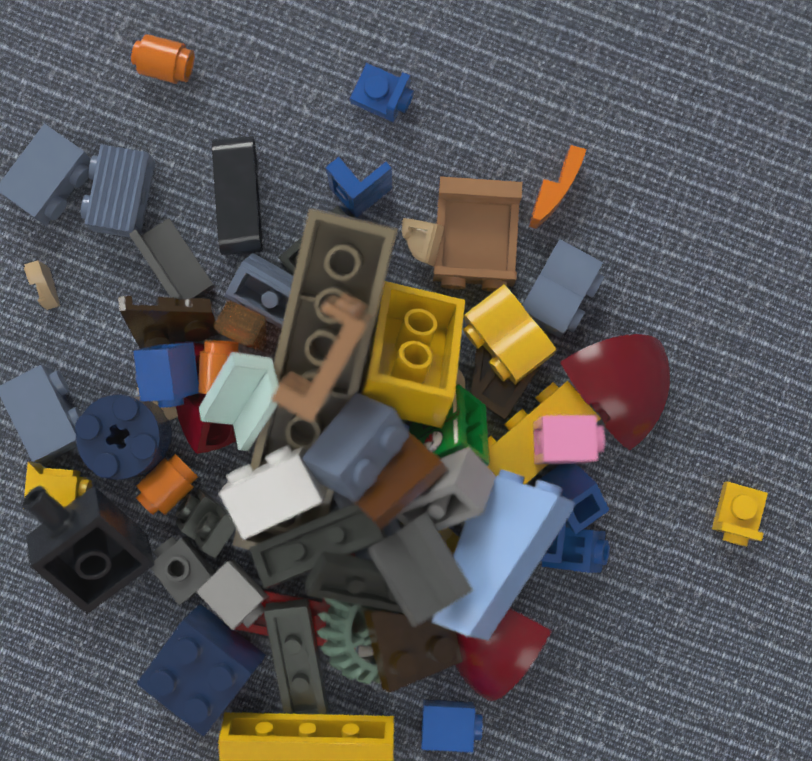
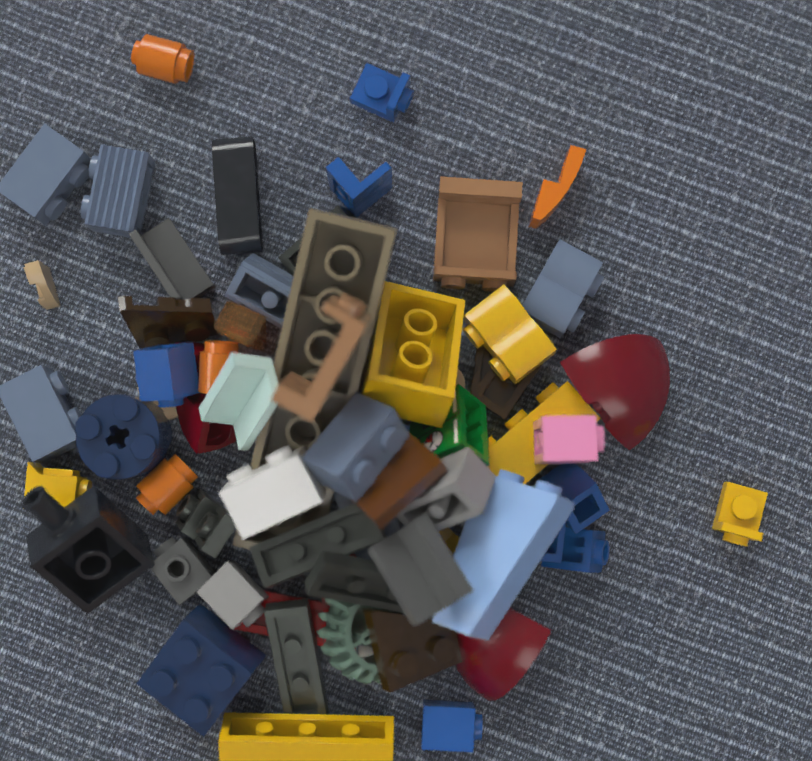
(422, 239): tan tile -> none

